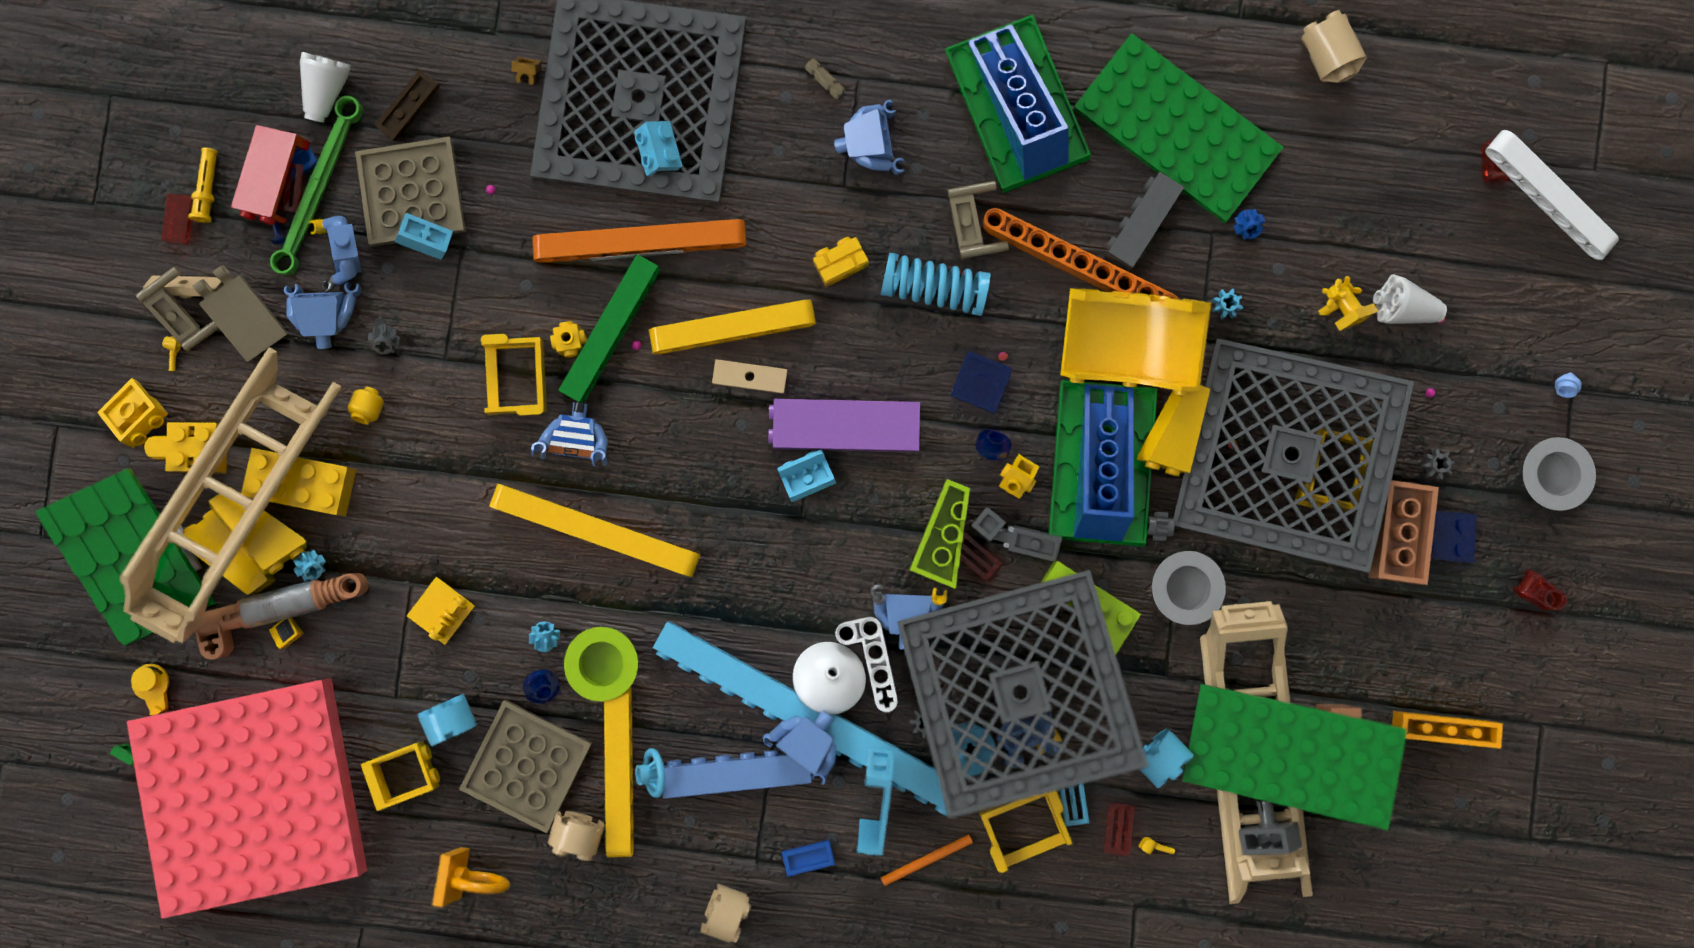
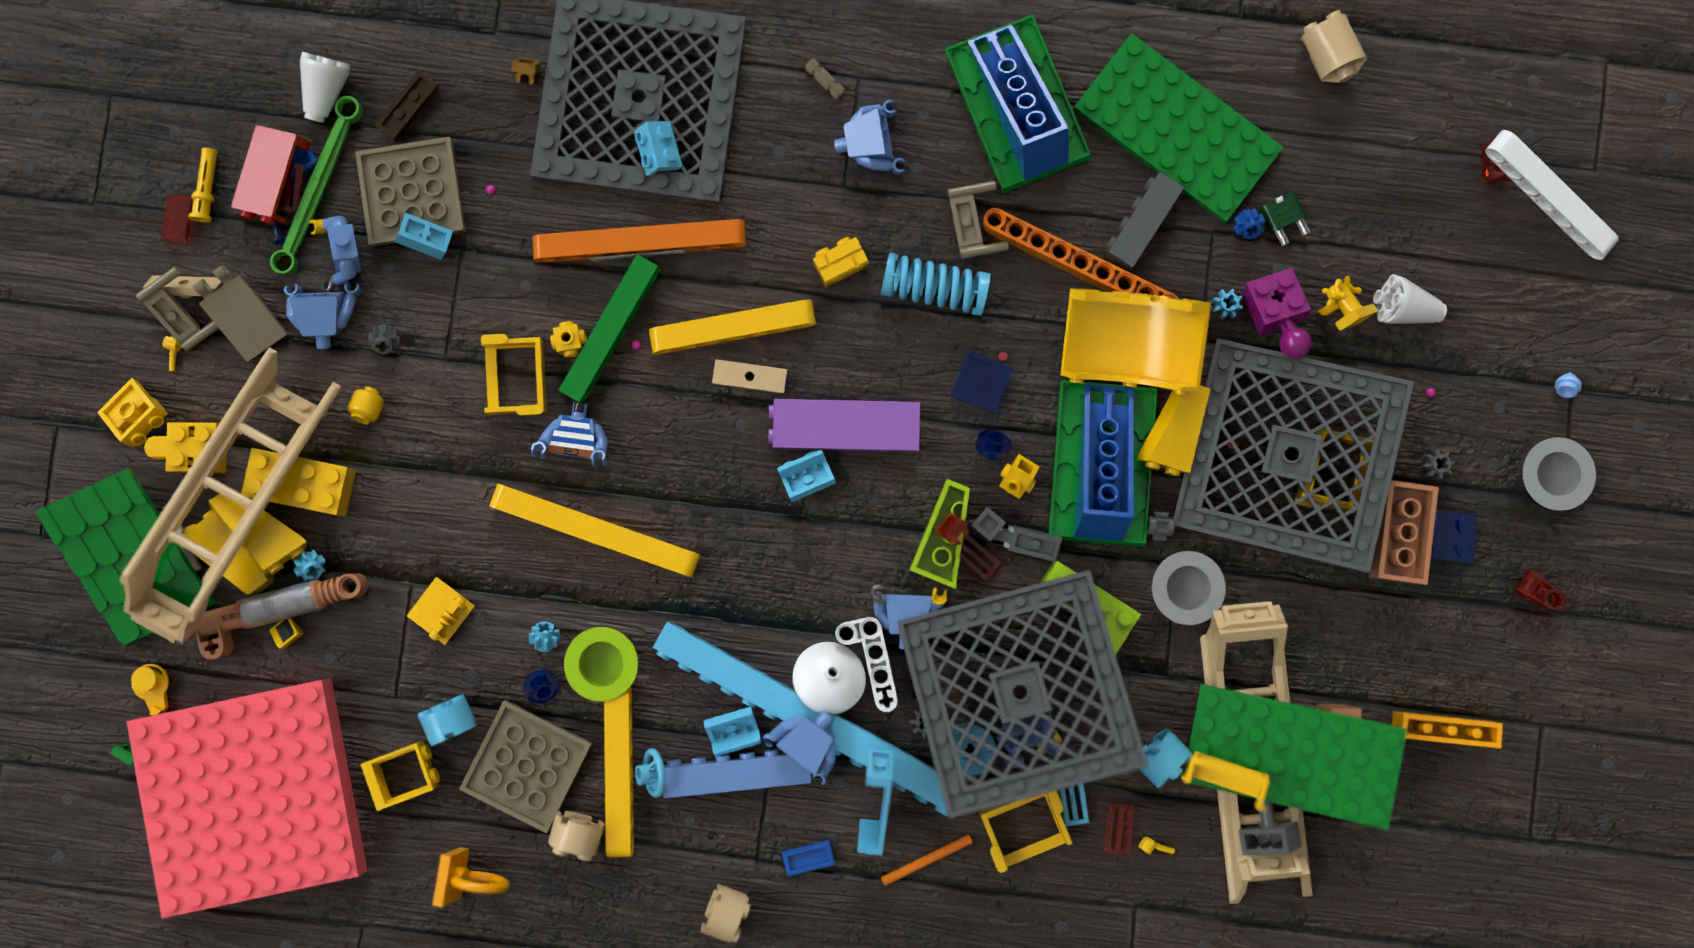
(733, 731): none -> medium azure bracket
(951, 528): none -> clear red tile
(1228, 776): none -> yellow piece
(1280, 304): none -> magenta brick
(1282, 213): none -> dark green piece

